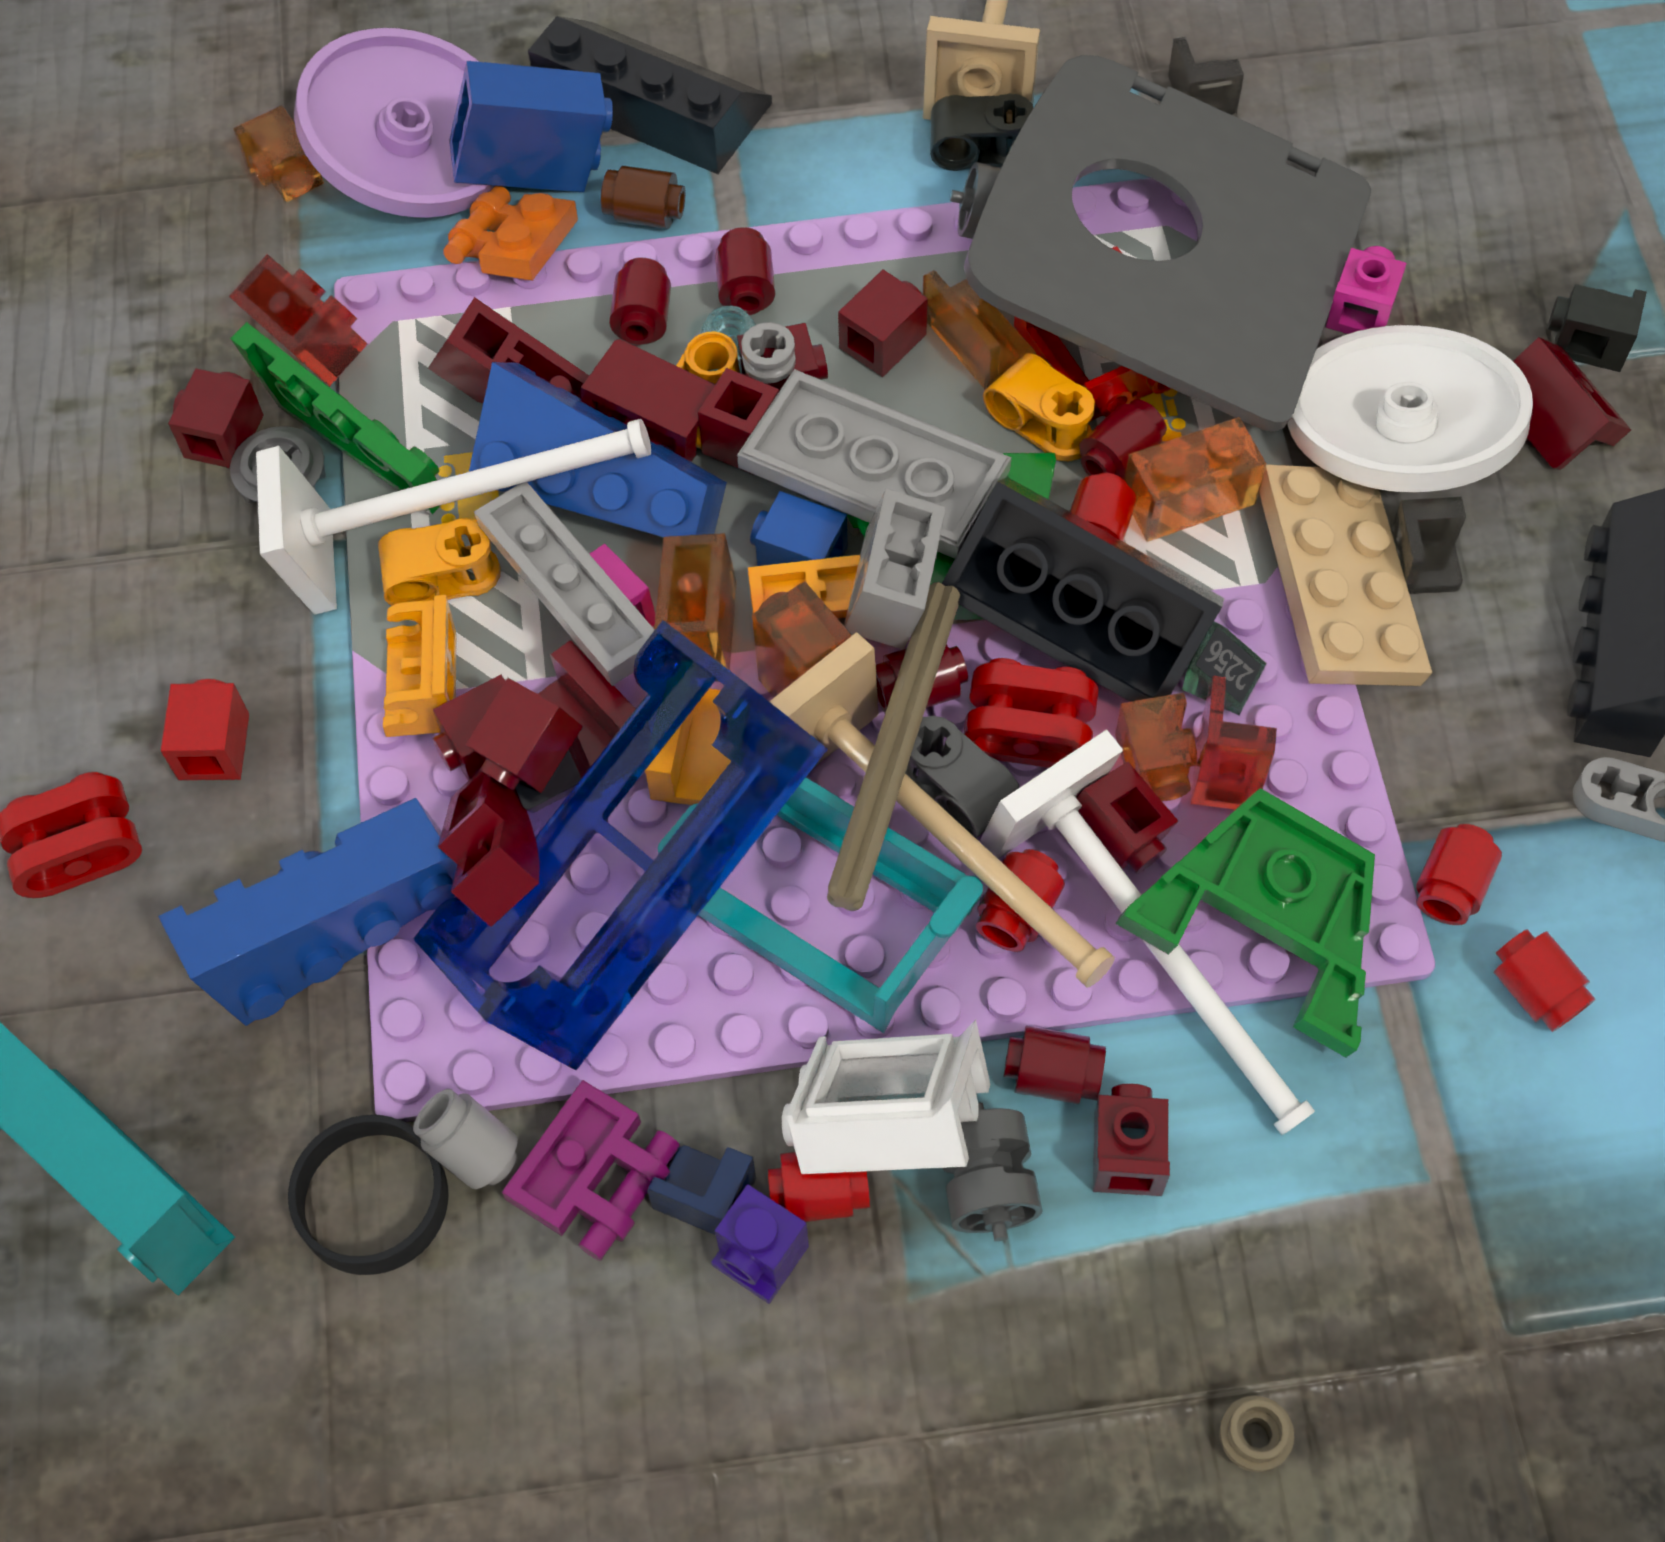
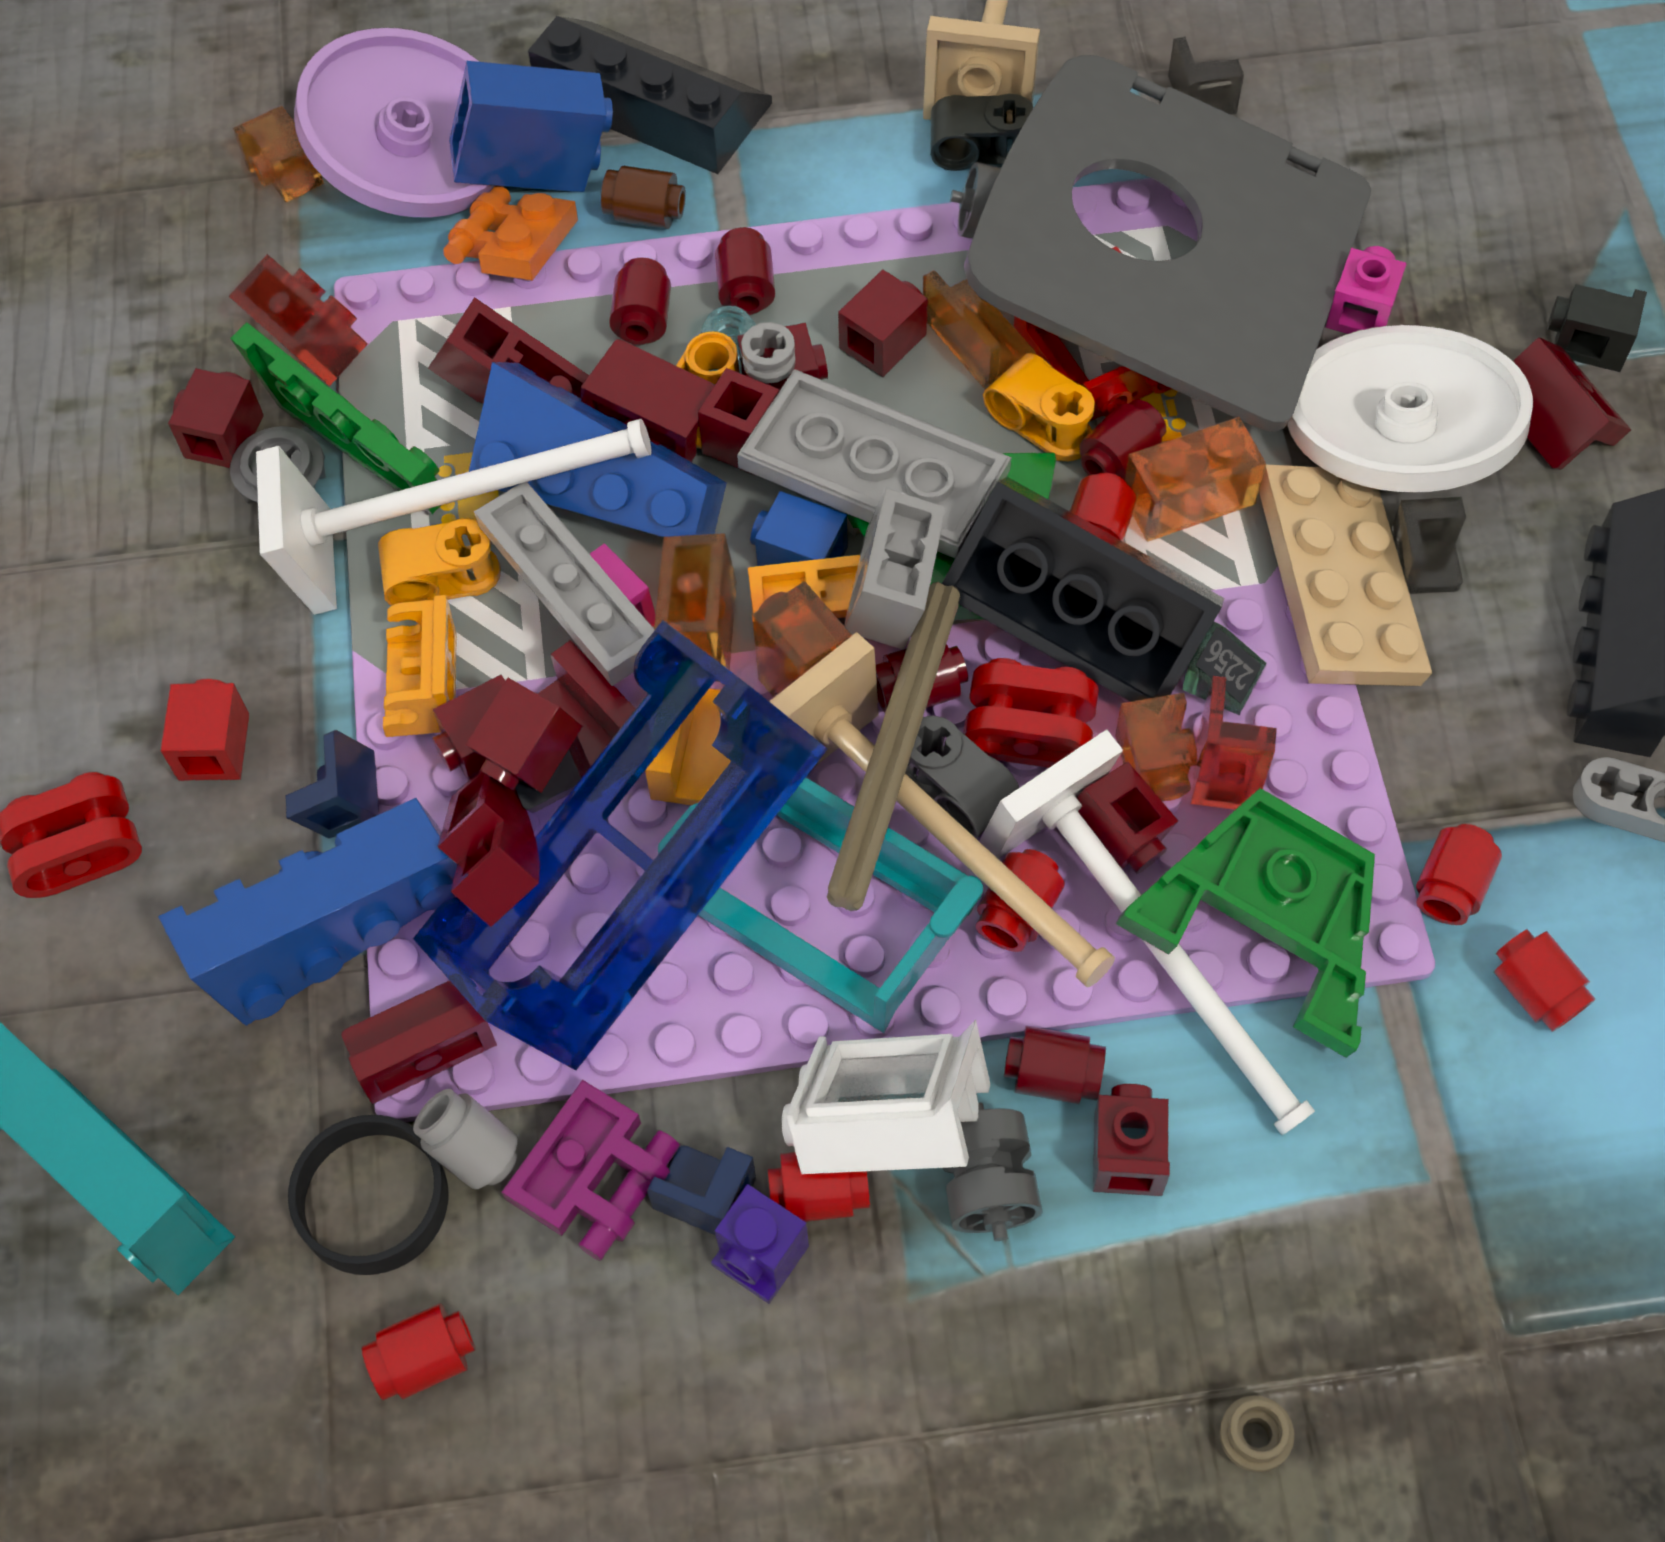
(343, 789): none -> dark blue panel
(415, 1041): none -> dark red panel
(418, 1352): none -> red brick

